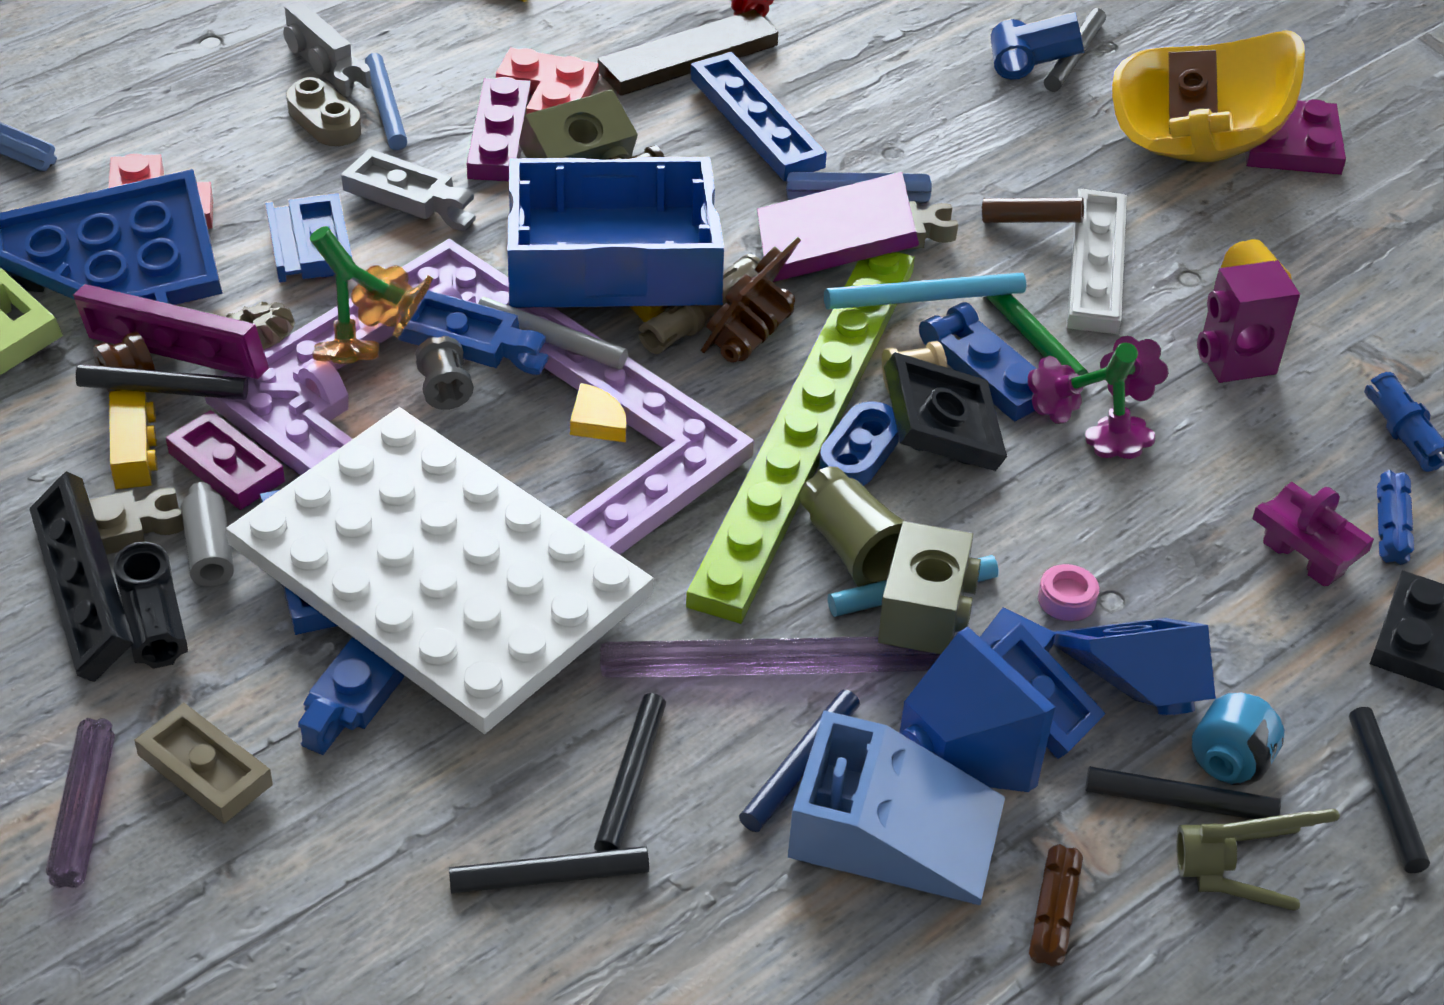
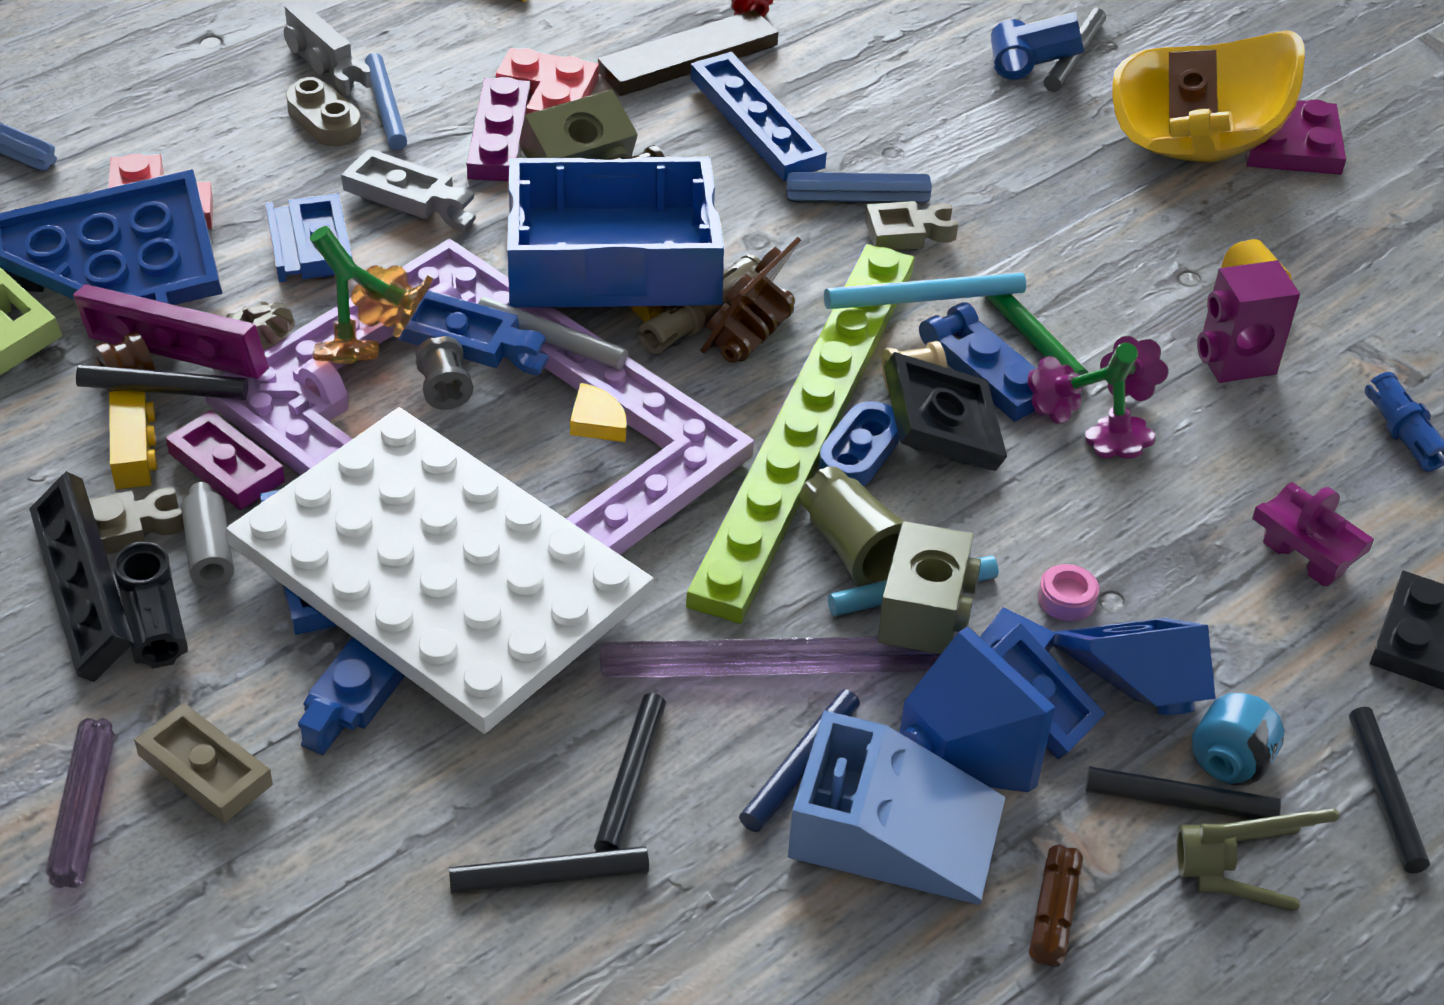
(840, 225): tile -> none
(1033, 210): reddish brown piece -> none
(1098, 263): white tile -> none
(1395, 517): blue axle -> none

